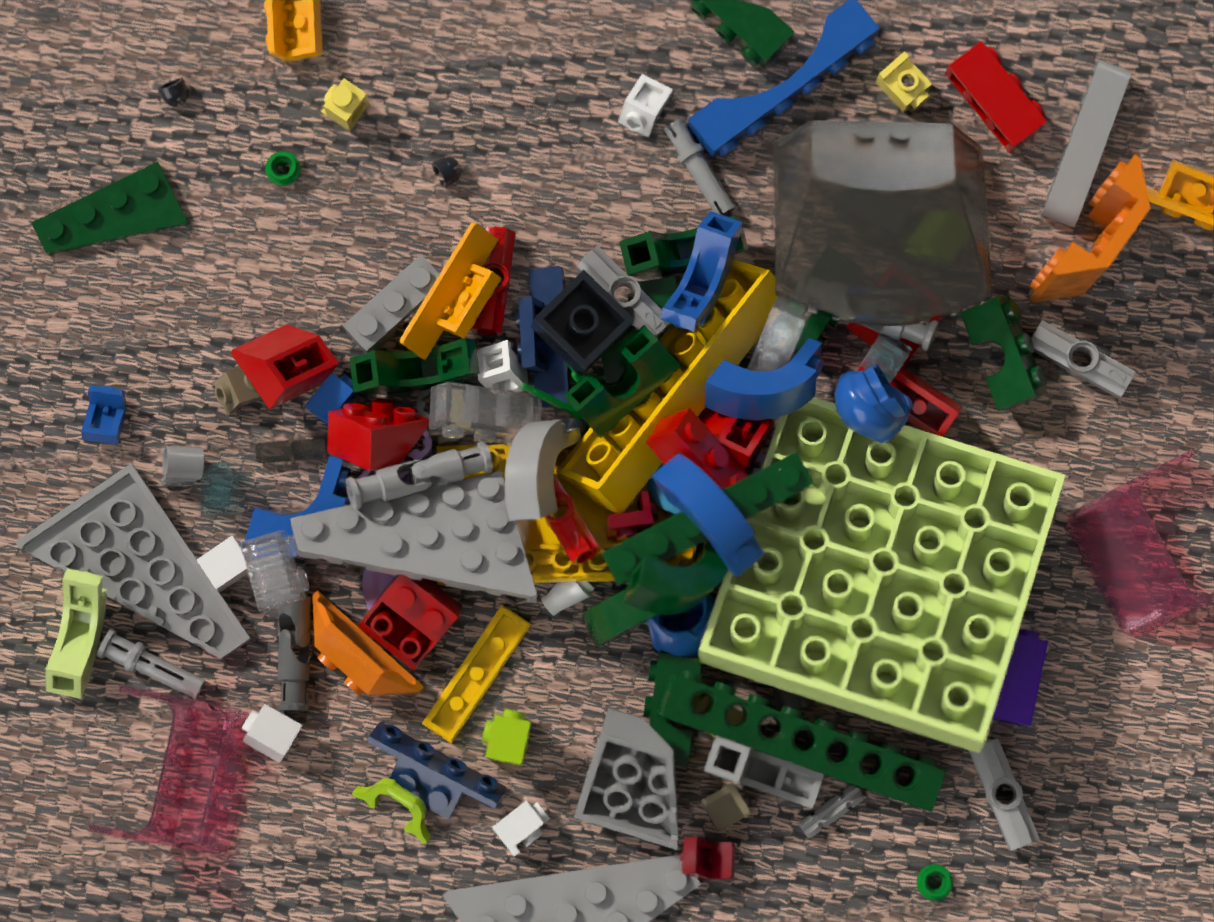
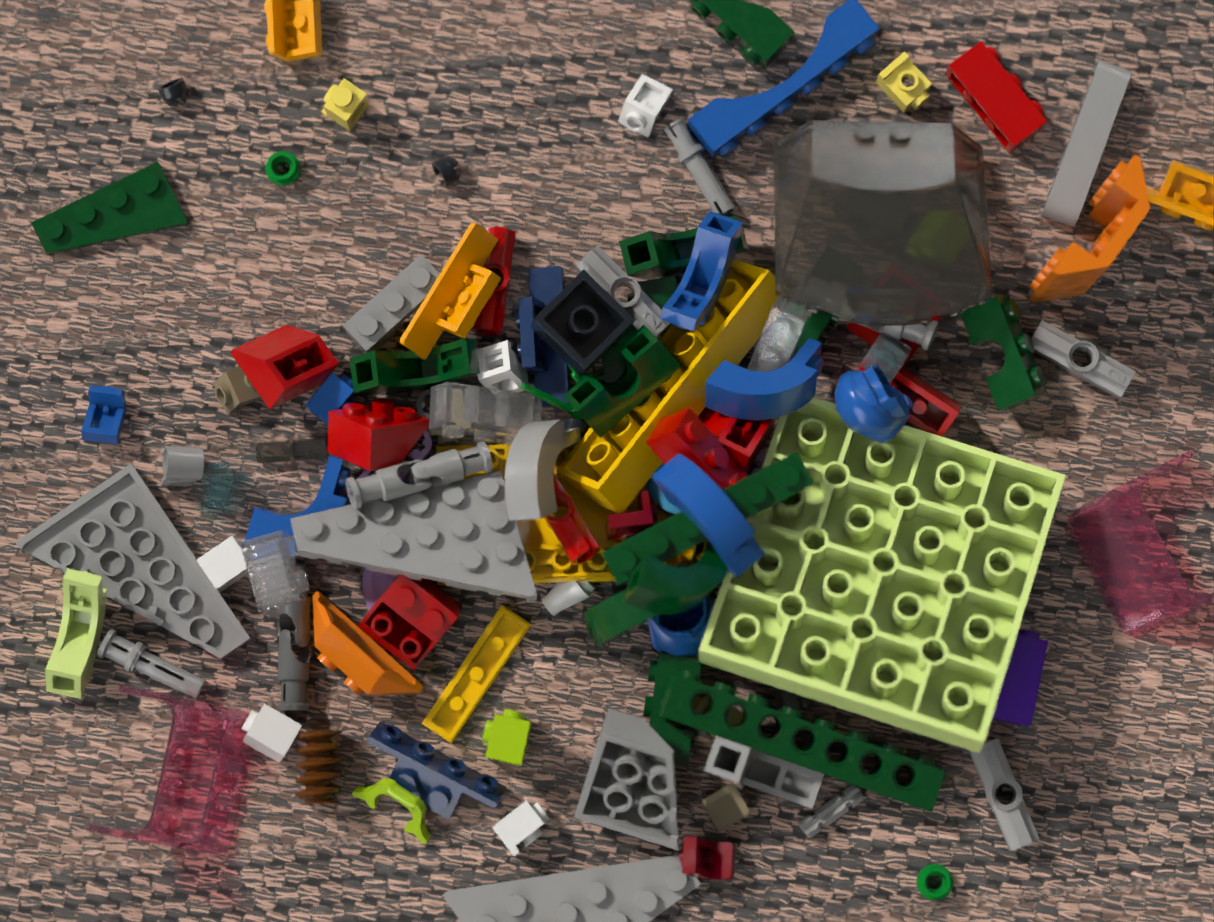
(318, 766): none -> reddish brown piece

